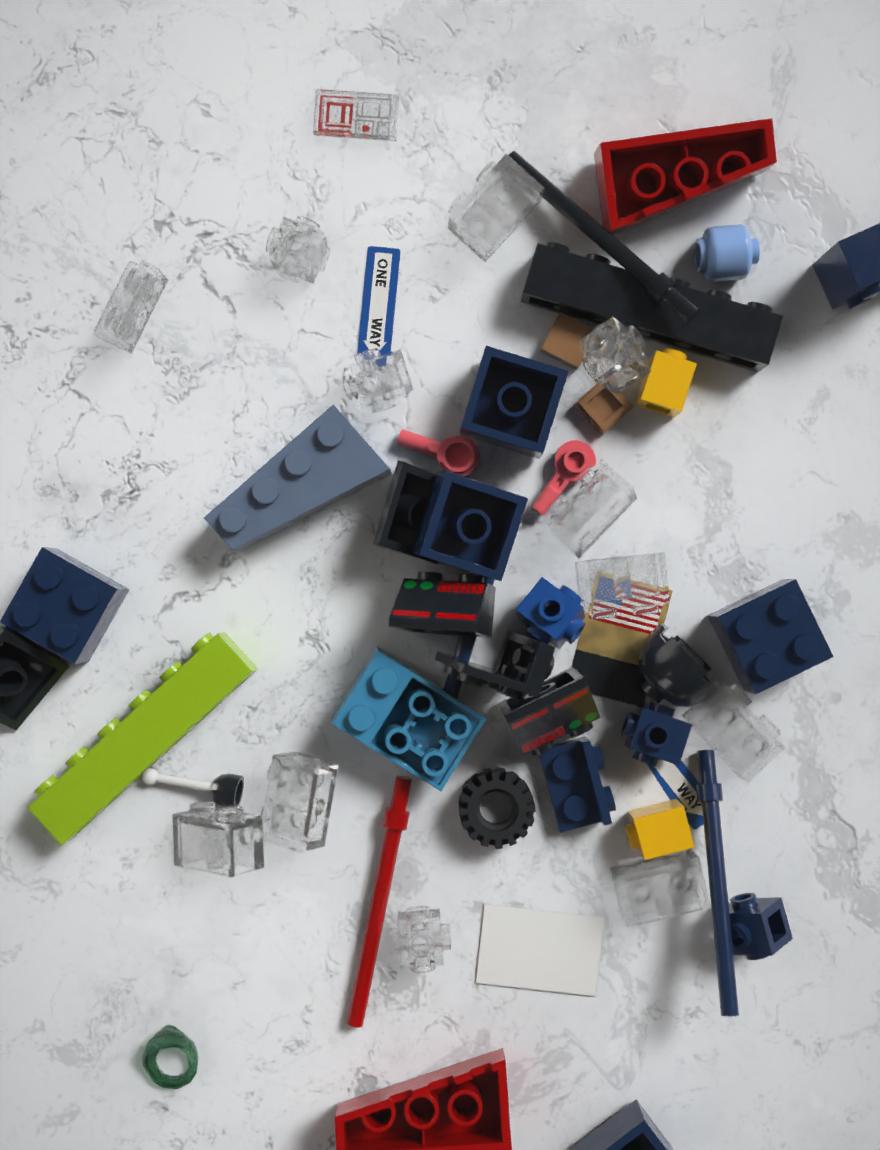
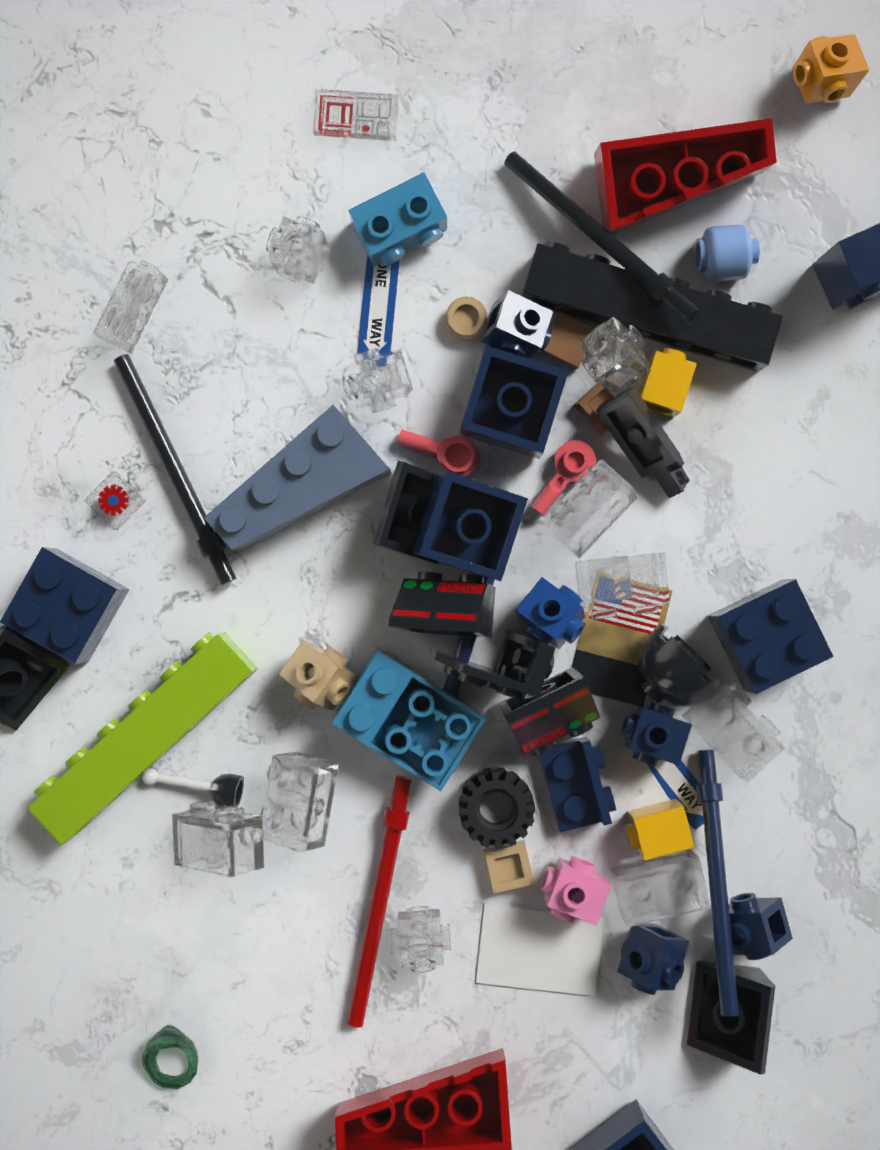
(114, 500): none -> clear tile
(209, 542): none -> black bar
(318, 675): none -> tan brick
(399, 220): none -> dark azure brick
(466, 318): none -> tan tile
(494, 206): clear brick -> none
(509, 867): none -> tan tile
(518, 325): none -> brick
(585, 900): none -> bright pink brick
(644, 440): none -> black hinge
(653, 958): none -> dark blue brick
(739, 1038): none -> black slope
(830, 68): none -> light orange brick

